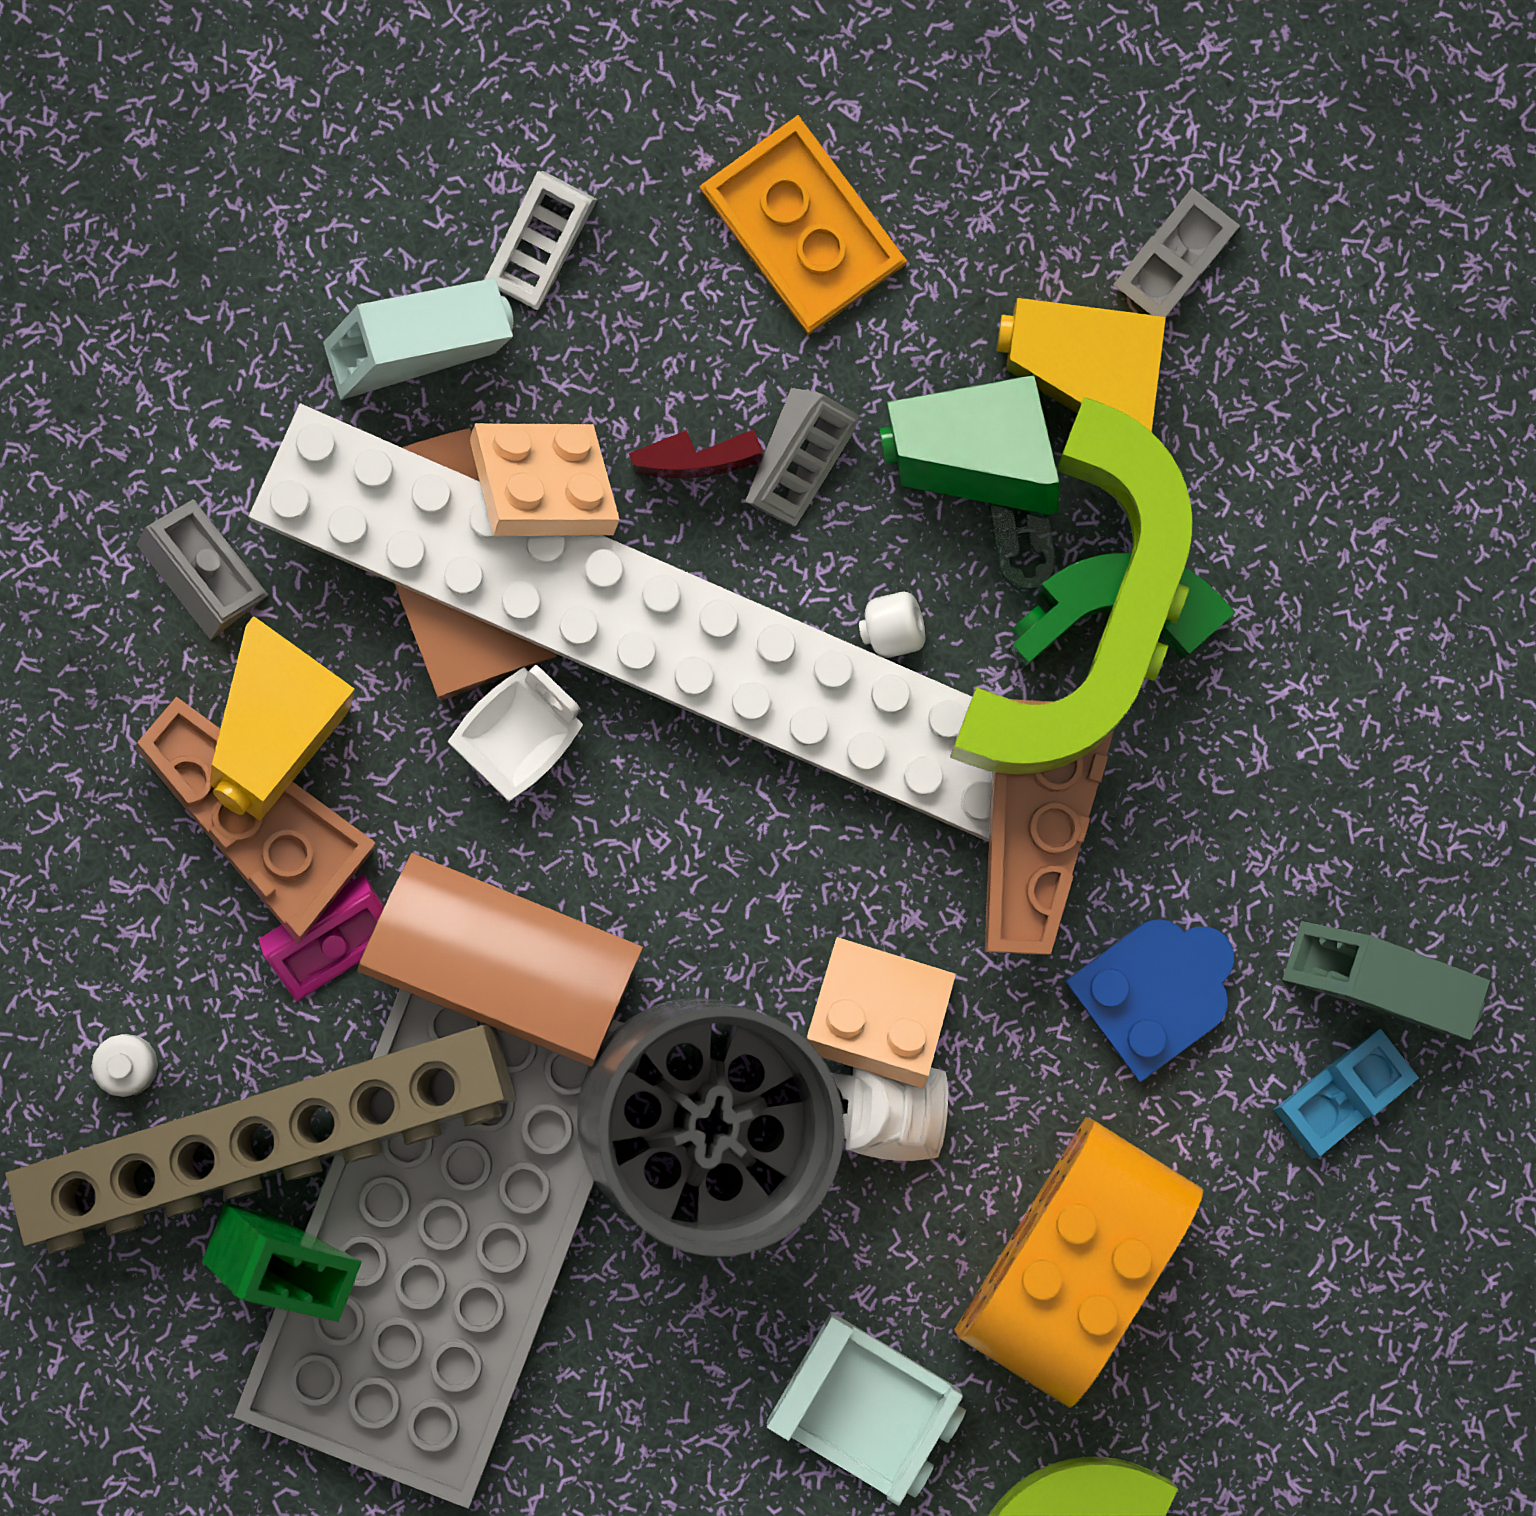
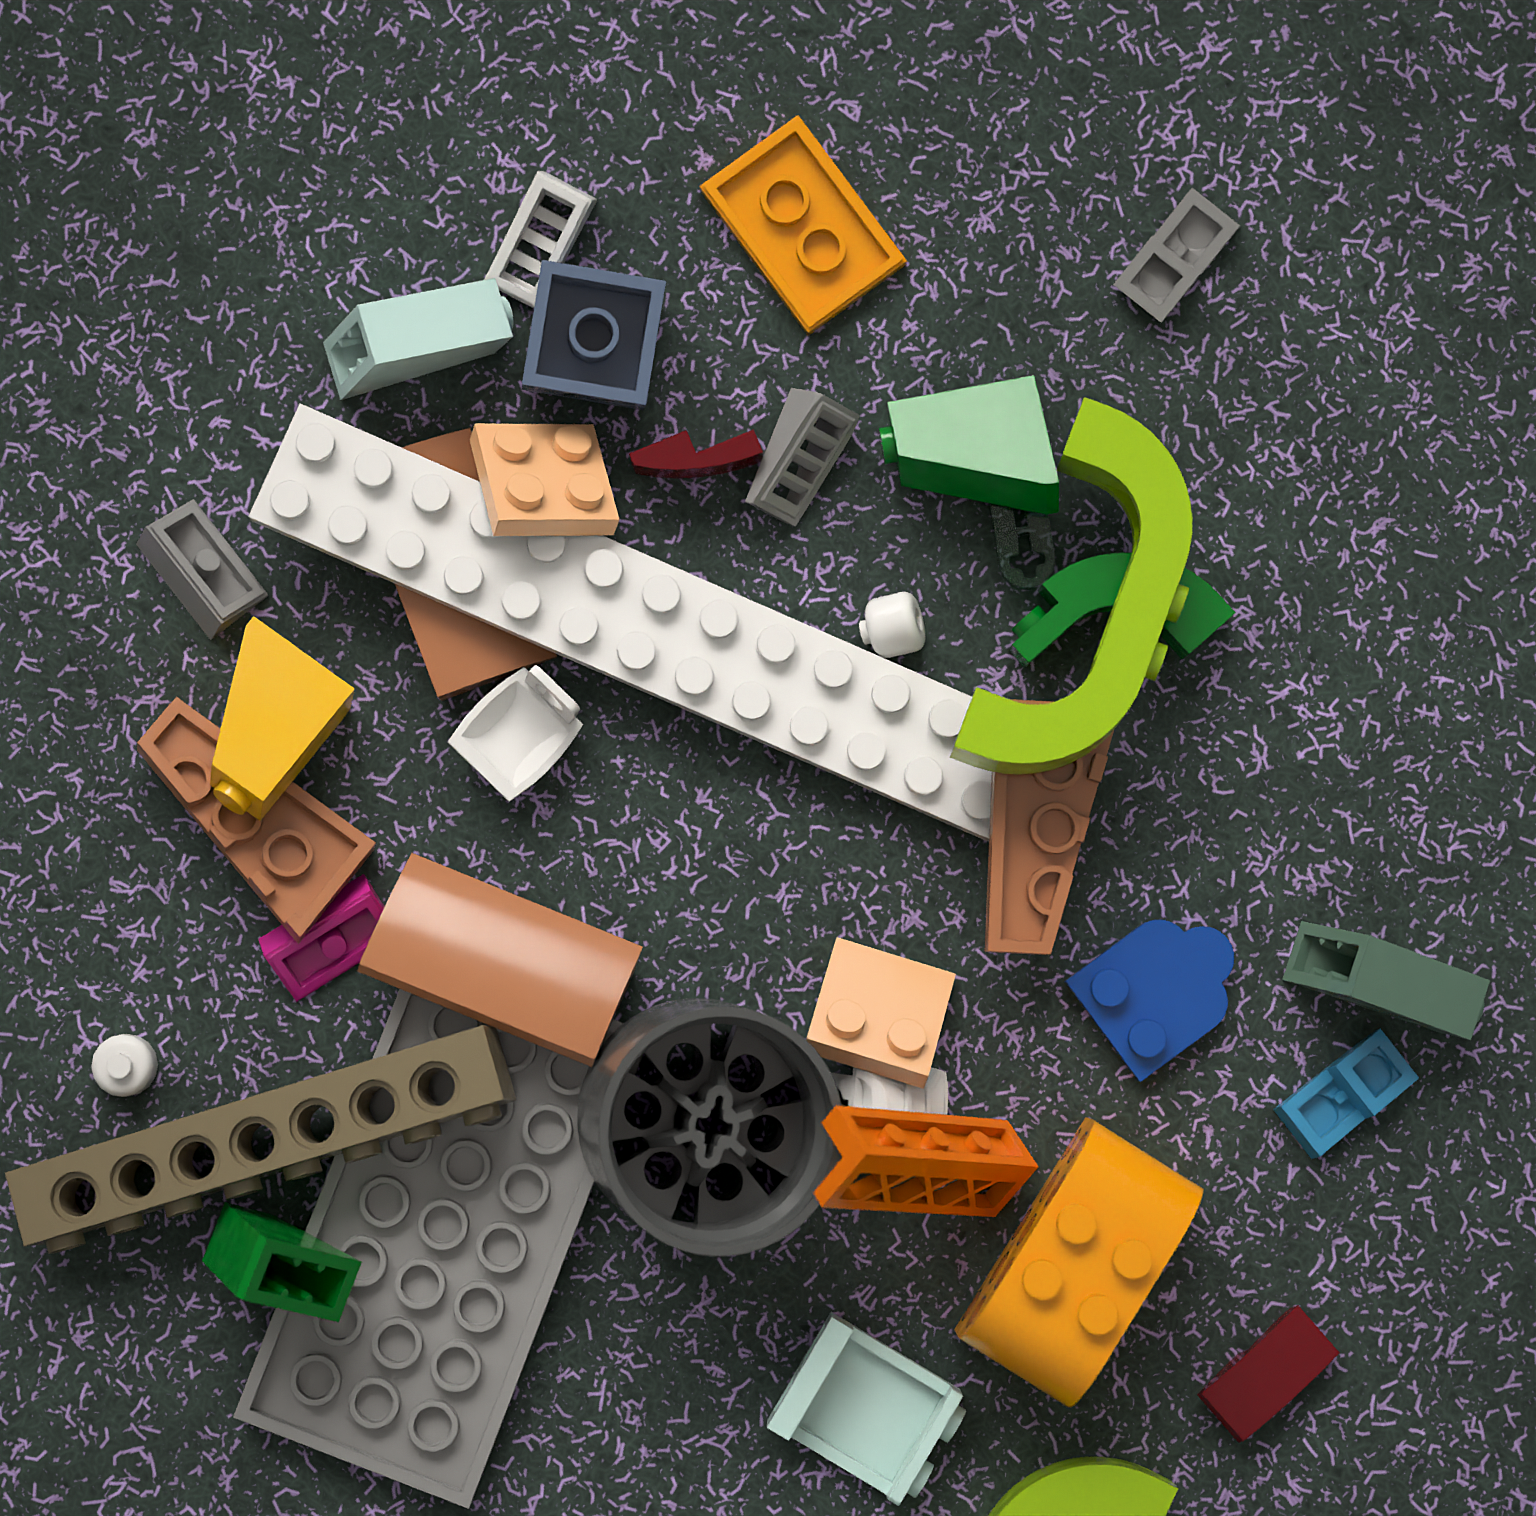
(593, 335): none -> sand blue brick
(932, 1148): none -> orange fence
(1086, 354): yellow slope -> none
(1268, 1374): none -> dark red slope

